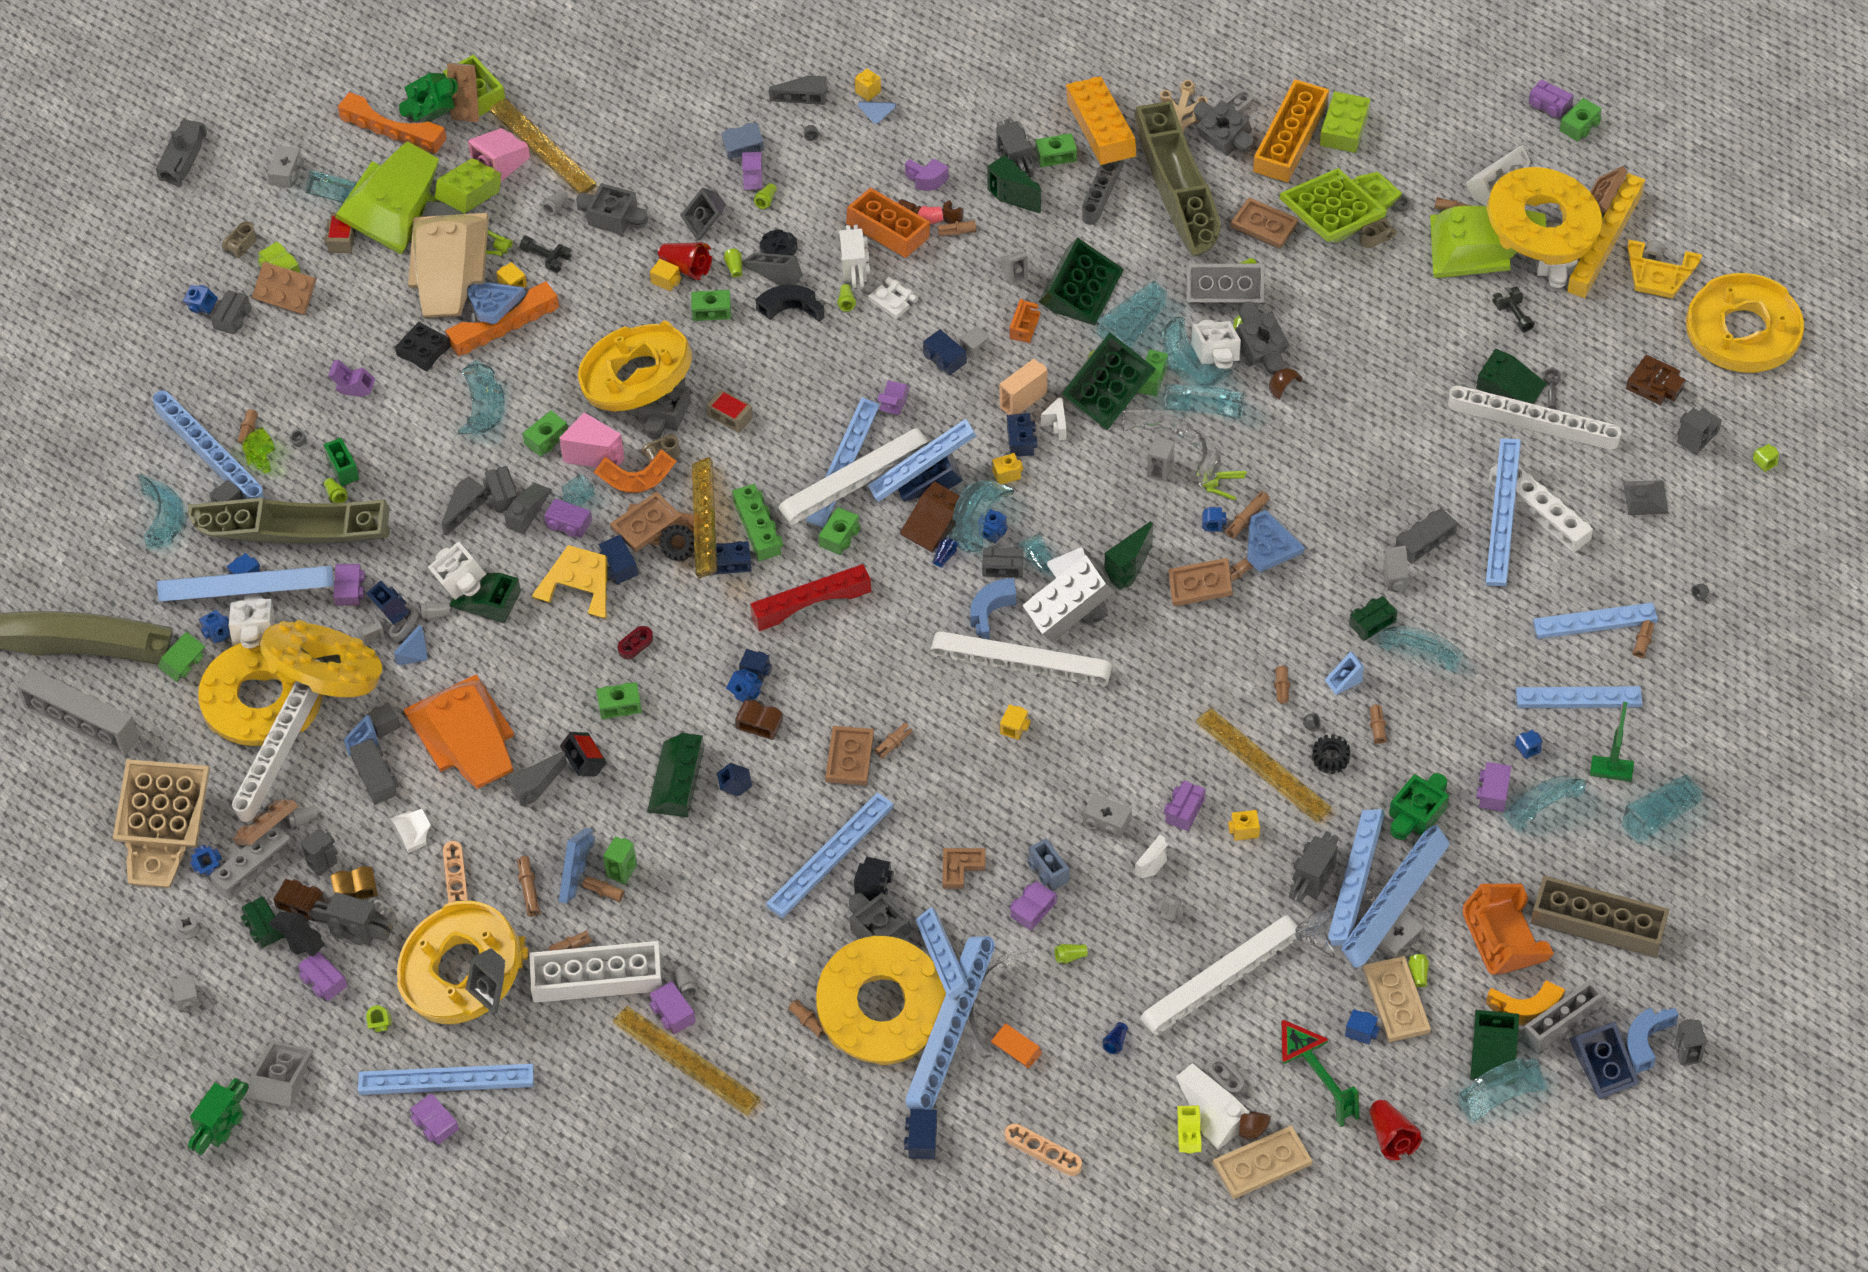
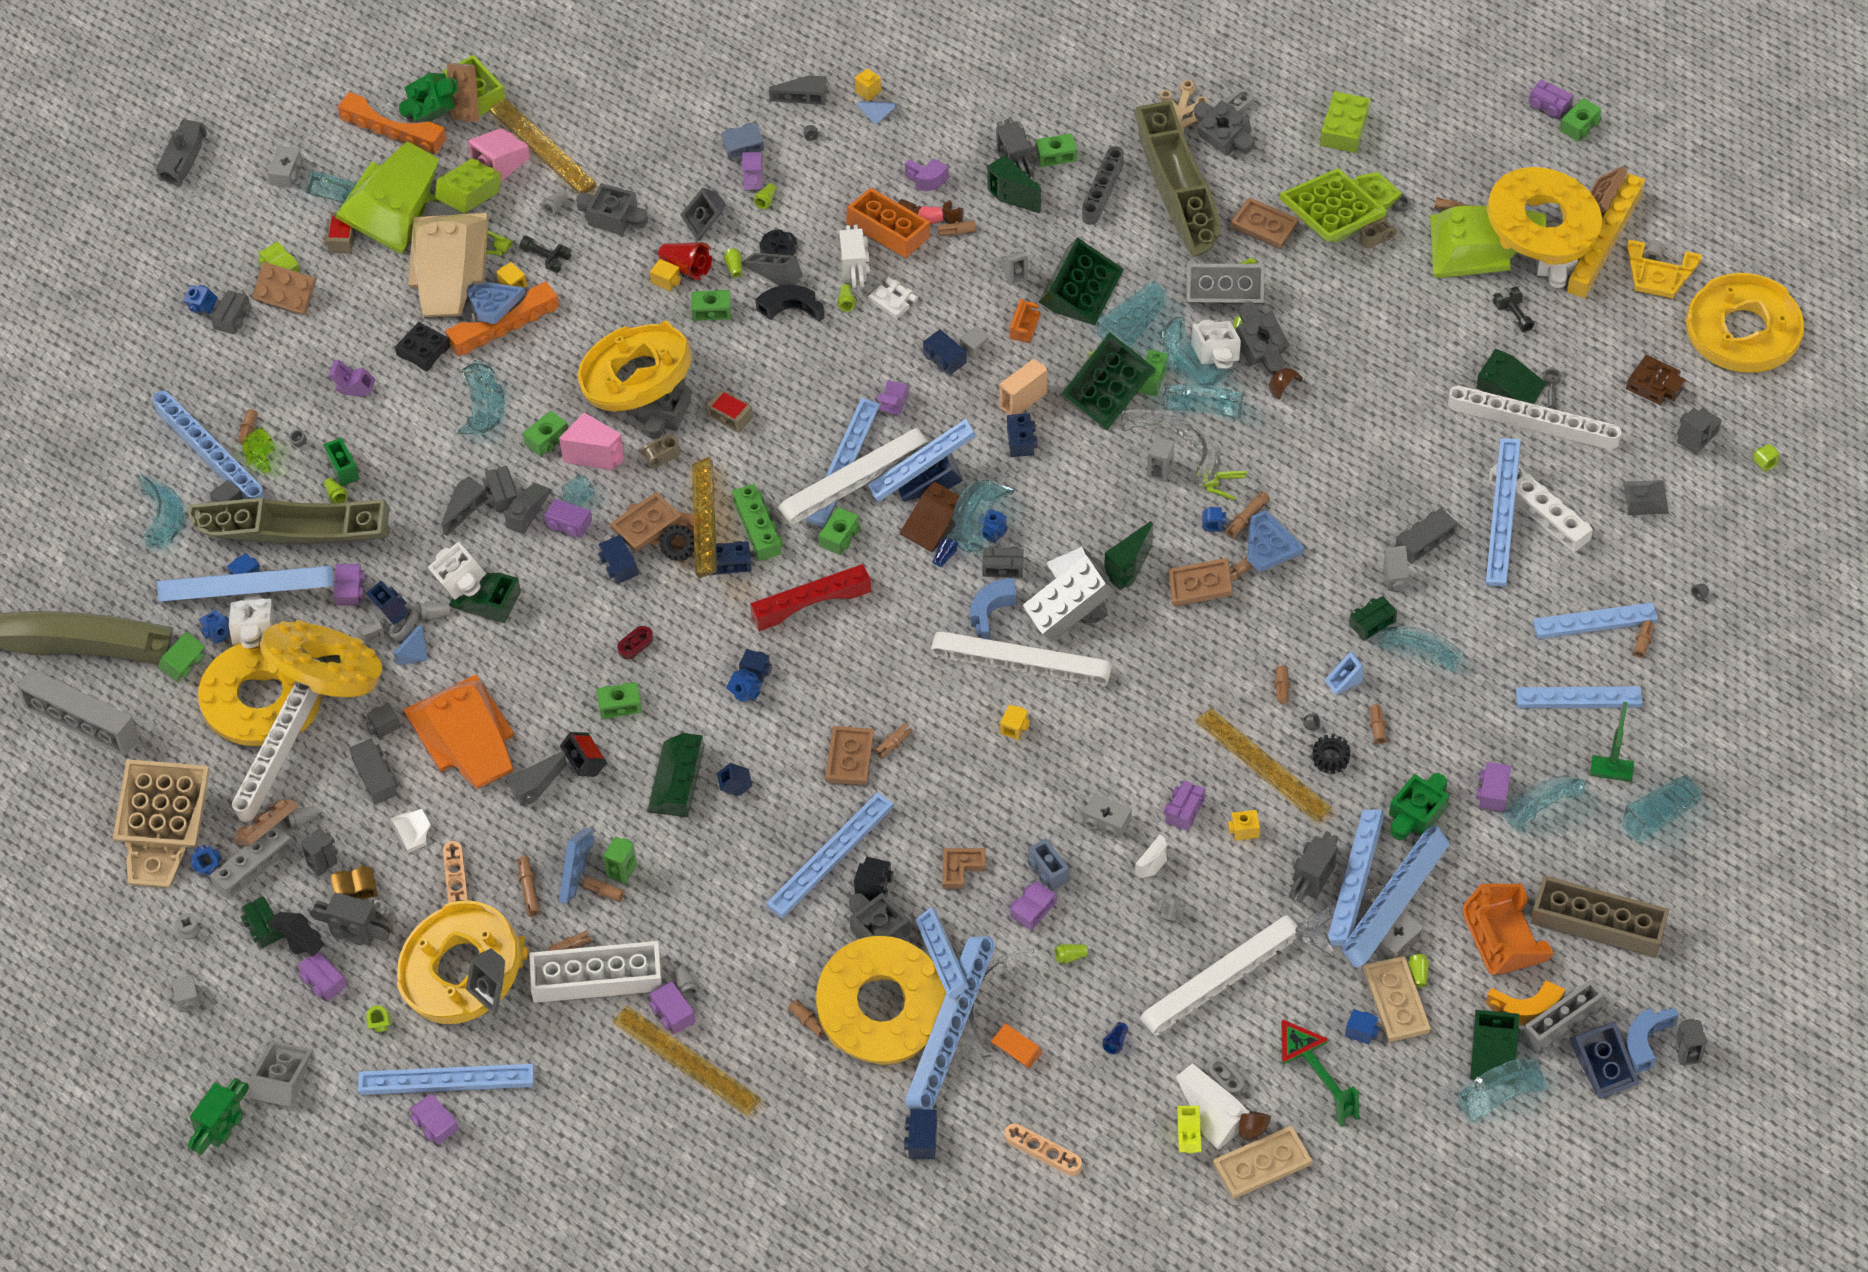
(240, 239): dark tan piece -> none
(297, 898): reddish brown brick -> none
(363, 731): medium blue slope -> none
(581, 571): yellow wing -> none
(636, 481): orange plate -> none
(759, 719): reddish brown brick -> none
(1007, 468): yellow brick -> none
(1036, 550): clear light blue piece -> none
(1055, 416): white slope -> none
(1101, 120): light orange brick -> none
(1291, 130): light orange brick -> none
(1394, 1131): red cone -> none
(1483, 182): white wedge -> none
(1528, 743): blue plate -> none

